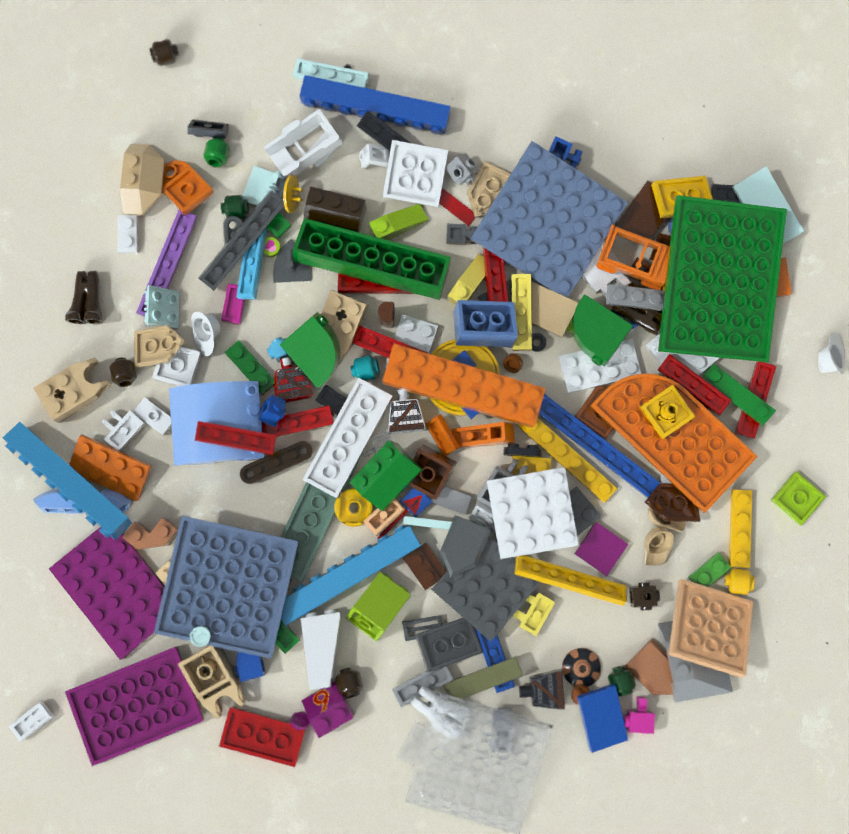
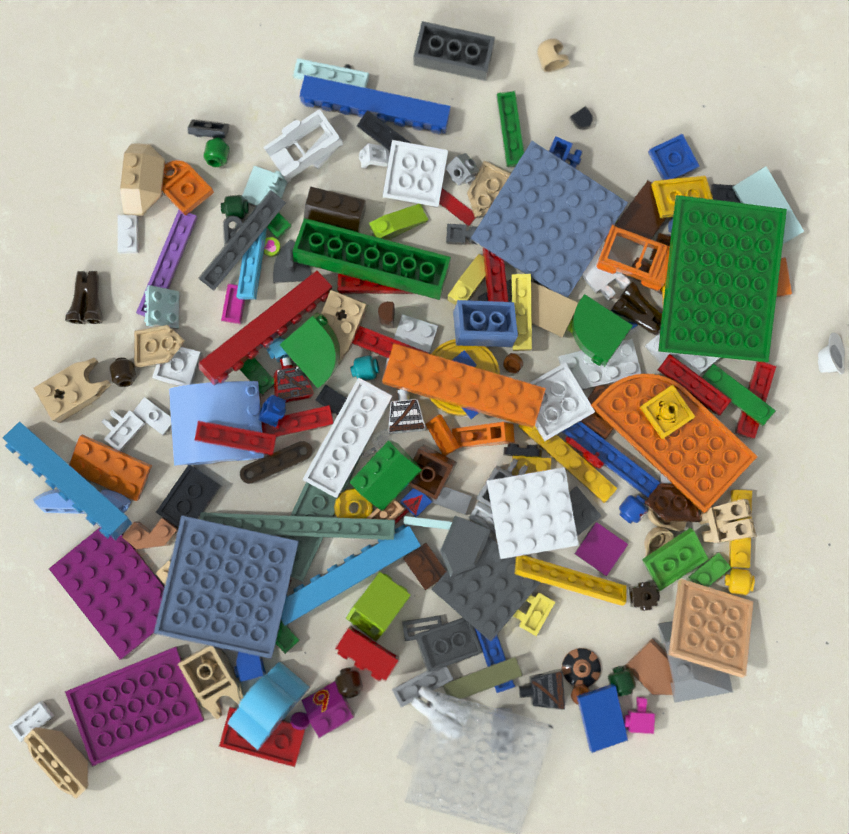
(59, 760): none -> tan wedge
(164, 52): dark brown head -> none
(188, 496): none -> black plate
(200, 636): light aqua piece -> none
(205, 330): white piece -> none
(265, 328): none -> red brick
(267, 704): none -> medium azure brick
(291, 194): yellow piece -> none
(307, 526): none -> sand green plate
(320, 646): white slope -> none
(367, 654): none -> red brick
(453, 50): none -> dark grey brick
(510, 127): none -> green plate
(538, 336): black plate -> none
(549, 57): none -> tan helmet
(562, 402): none -> white plate
(582, 119): none -> black tile
(589, 457): none -> red piece
(633, 509): none -> blue head
(635, 297): light grey plate -> none
(673, 158): none -> blue plate
(675, 559): none -> bright green plate
(721, 522): none -> tan hips
(798, 498): lime tile -> none

